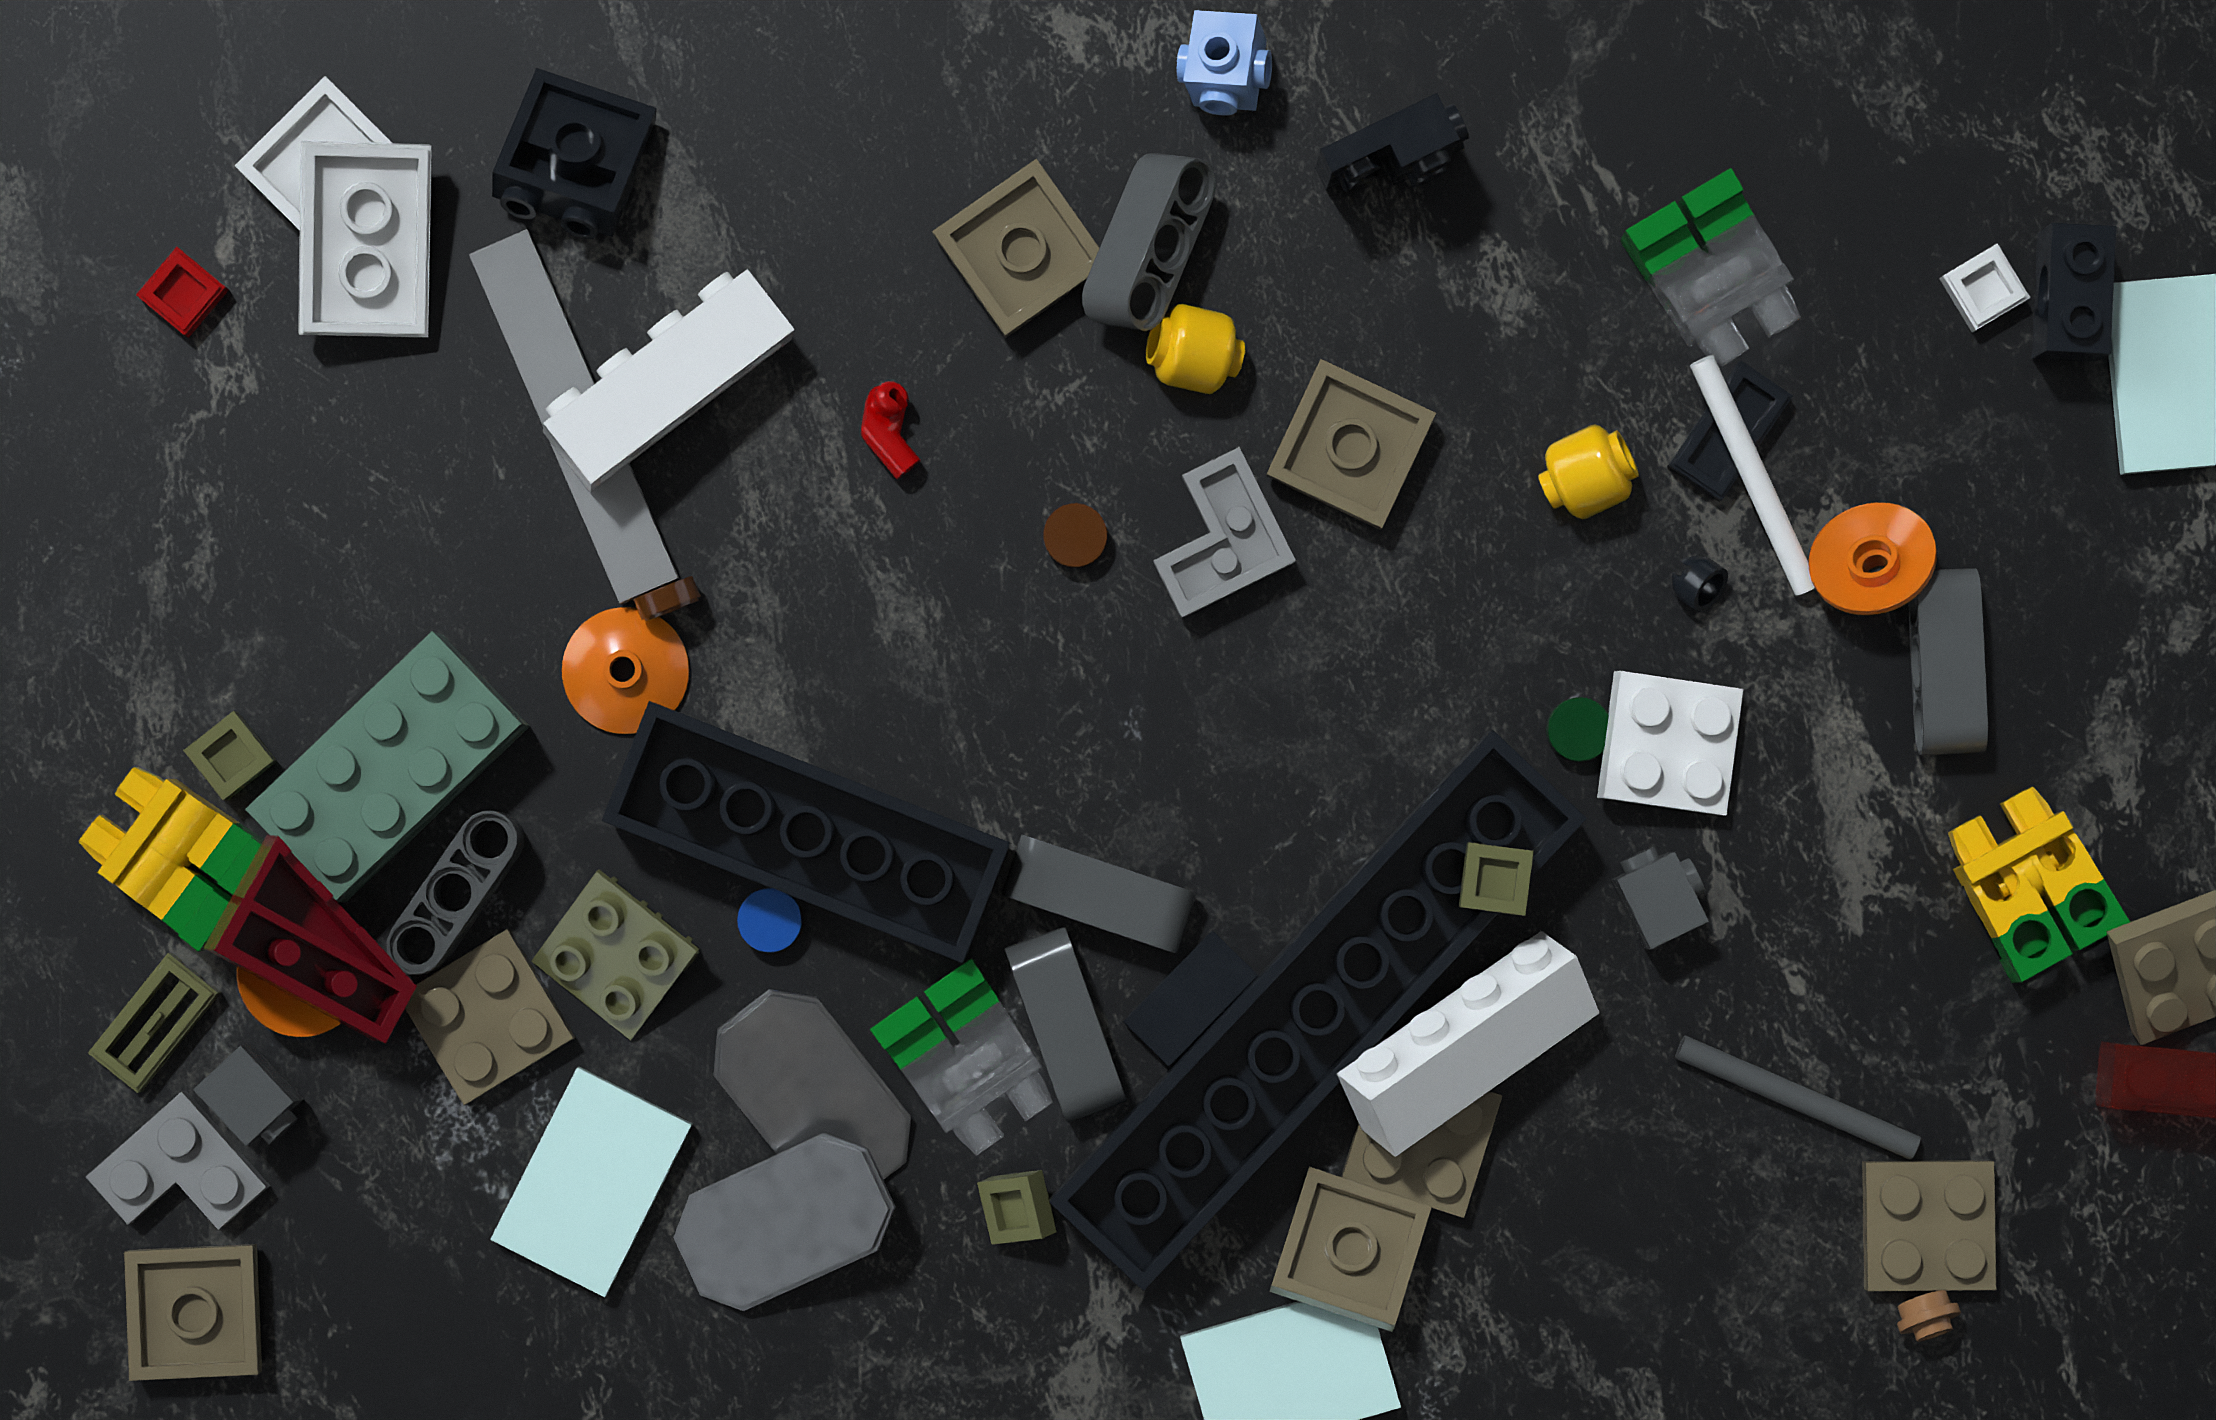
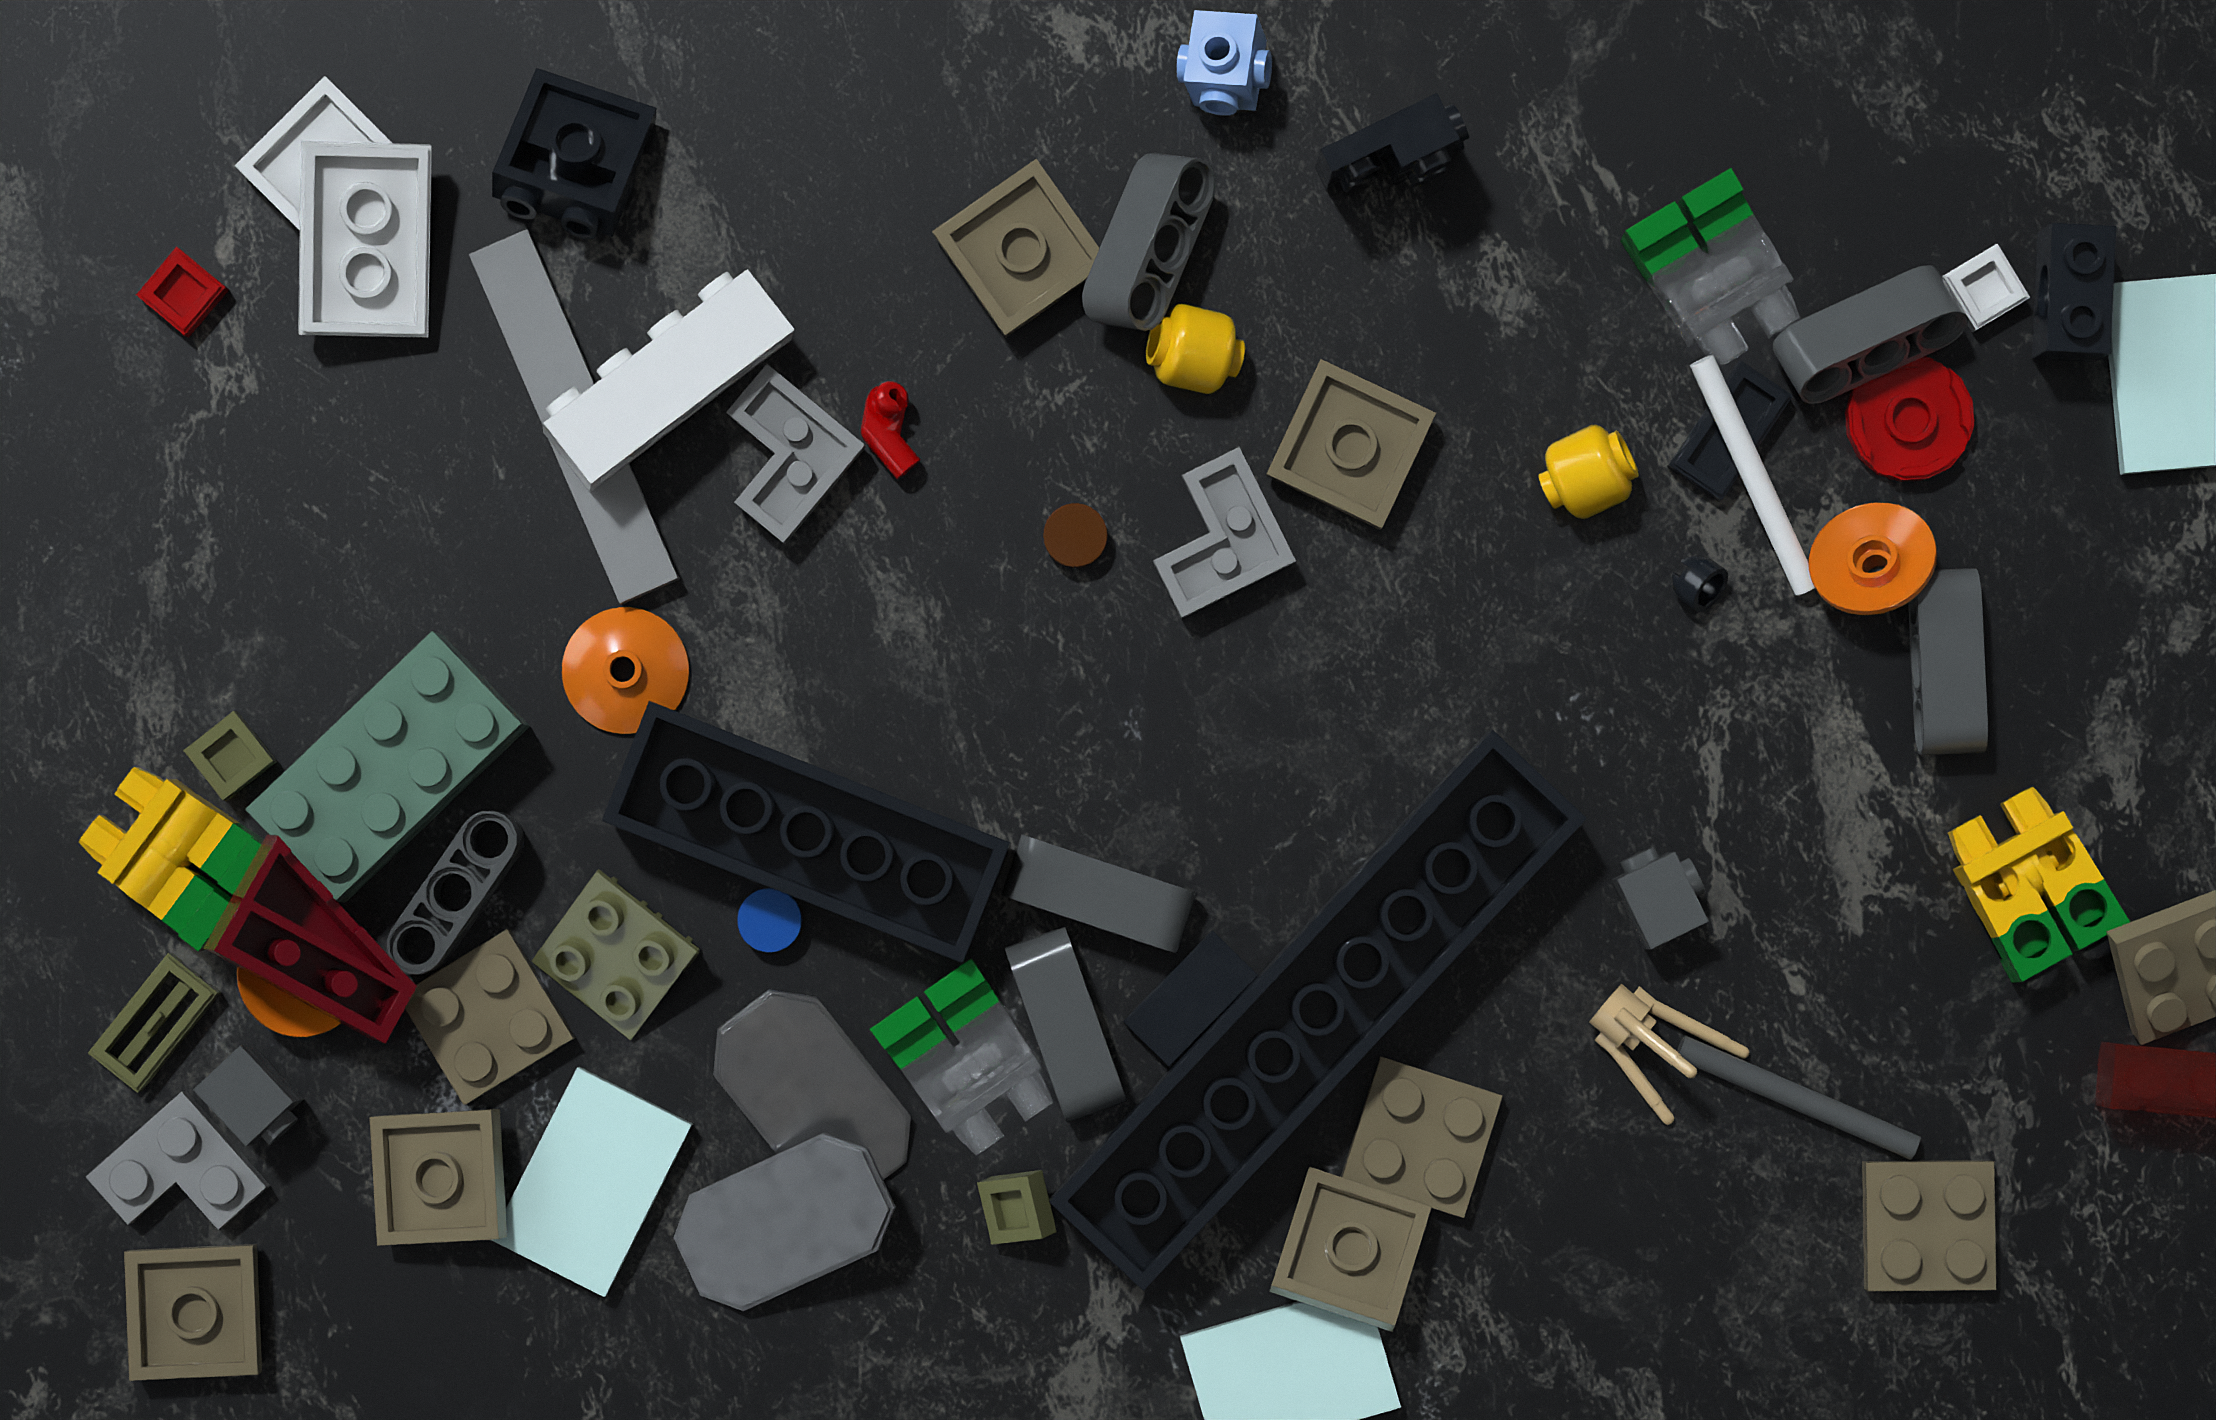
(438, 1177): none -> dark tan plate
(667, 599): reddish brown tile -> none
(807, 449): none -> light grey plate
(1468, 1043): white brick -> none
(1496, 879): olive plate -> none
(1577, 729): dark green tile -> none
(1627, 1021): none -> tan plant
(1670, 743): white plate -> none
(1870, 334): none -> dark grey beam
(1910, 421): none -> red tile
(1927, 1315): medium nougat plate -> none

